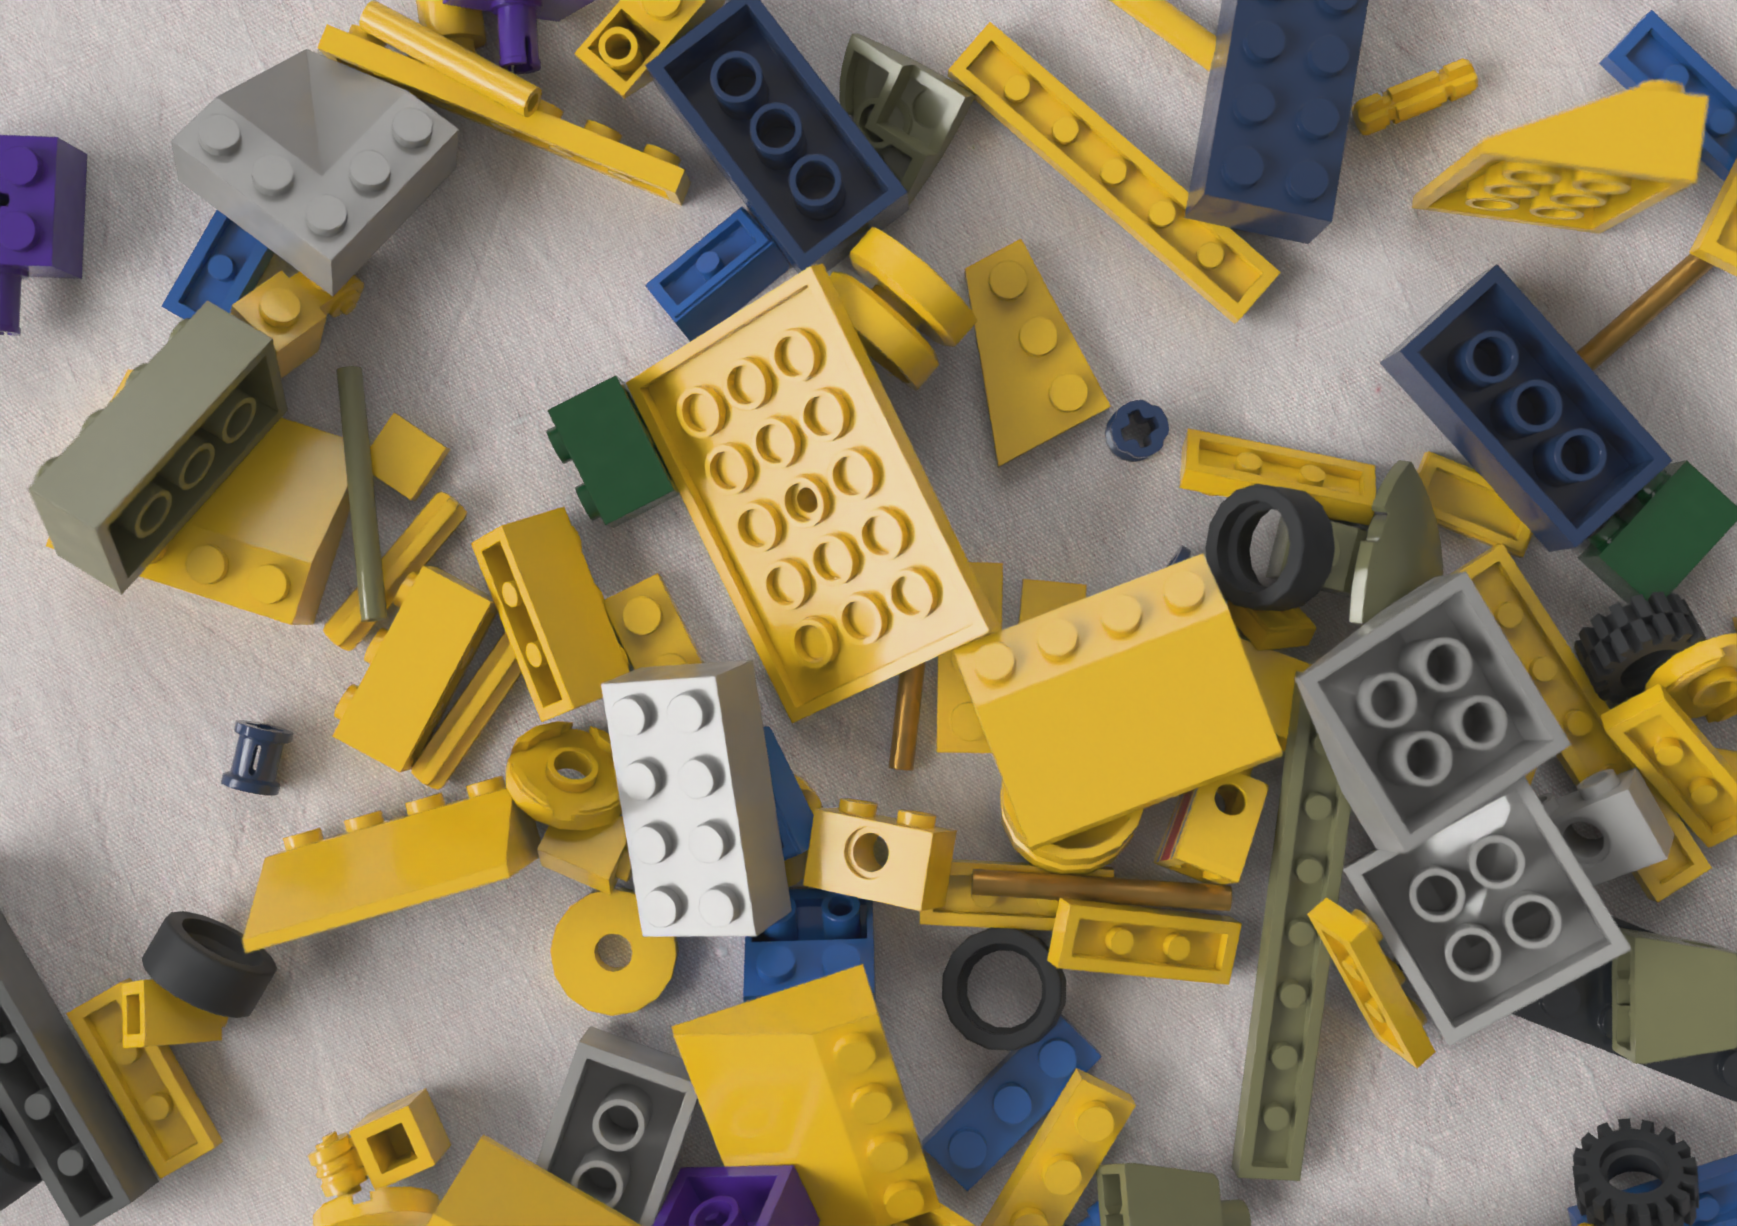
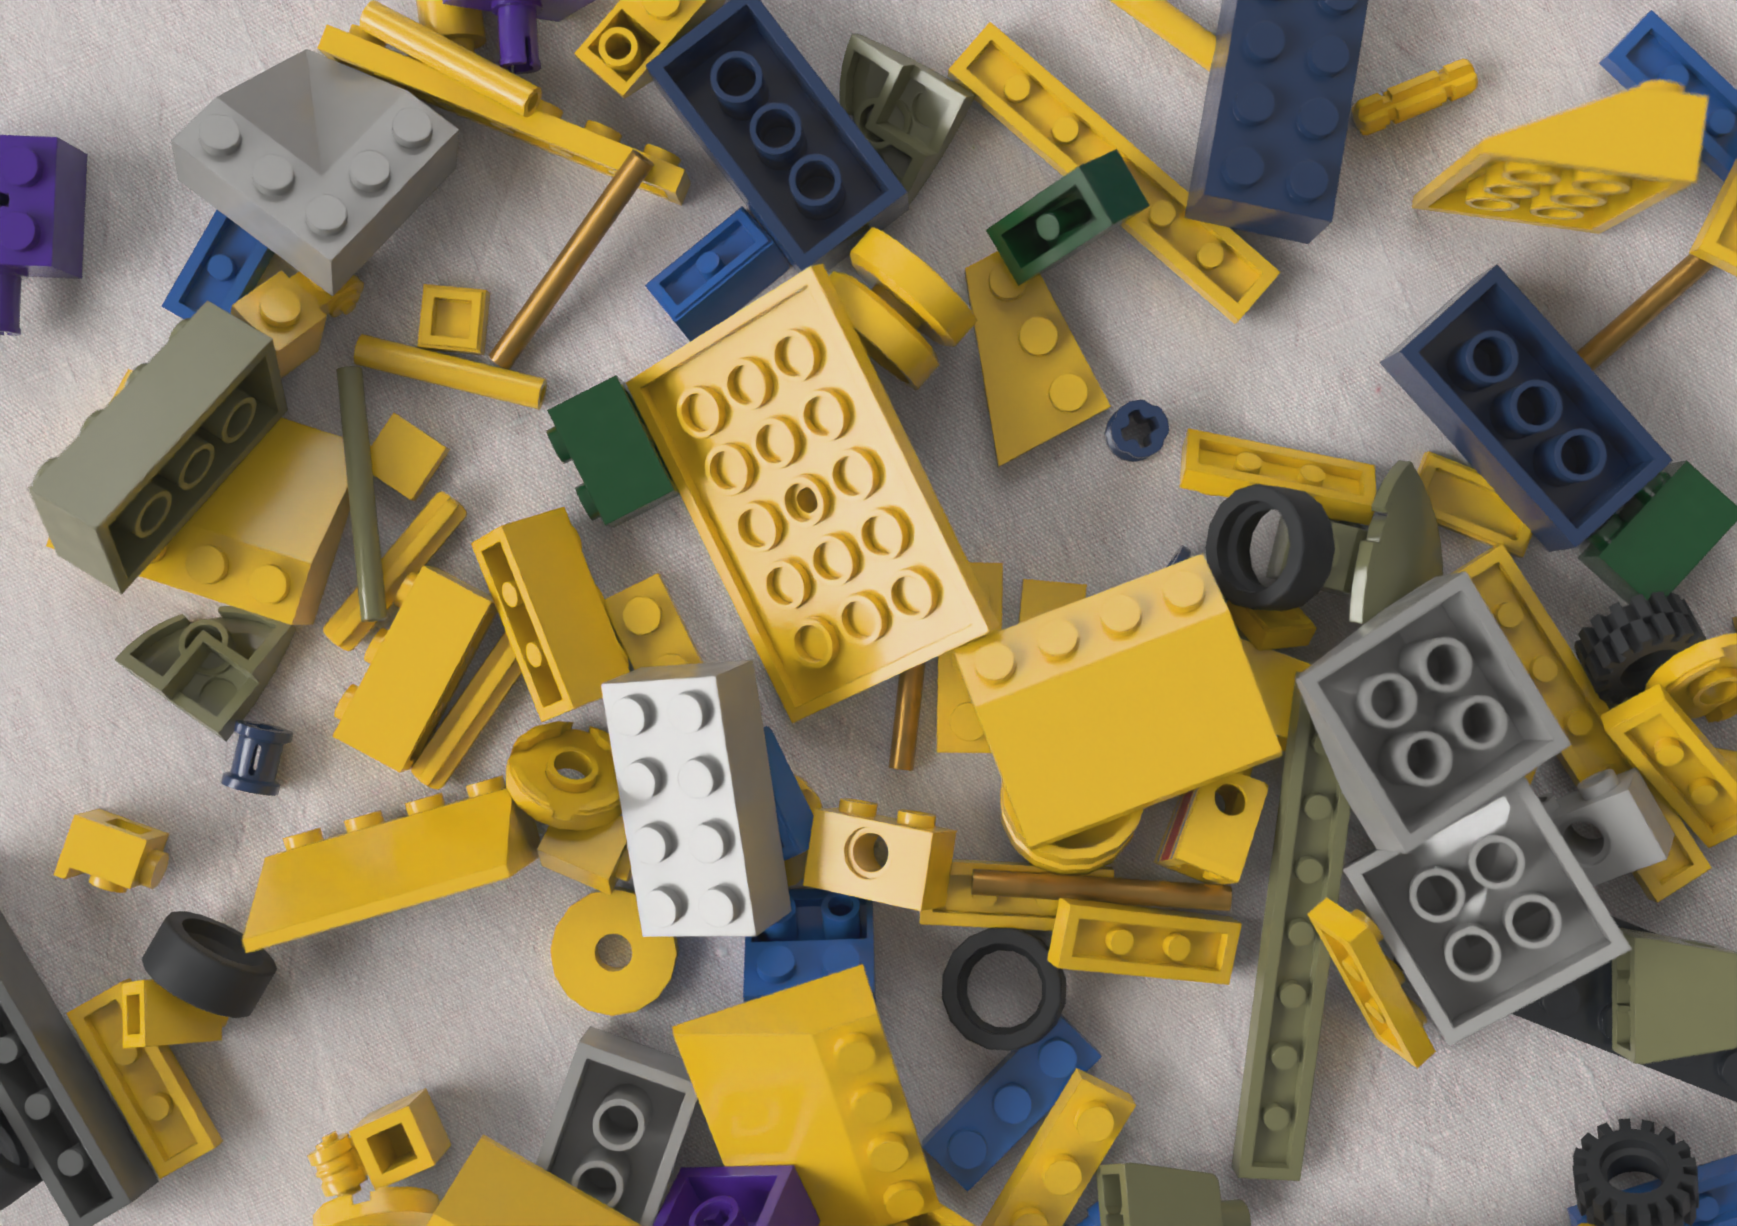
(113, 852): none -> yellow brick
(210, 665): none -> olive brick
(450, 371): none -> yellow piece
(454, 319): none -> yellow tile
(571, 259): none -> pearl gold piece
(1067, 216): none -> dark green brick

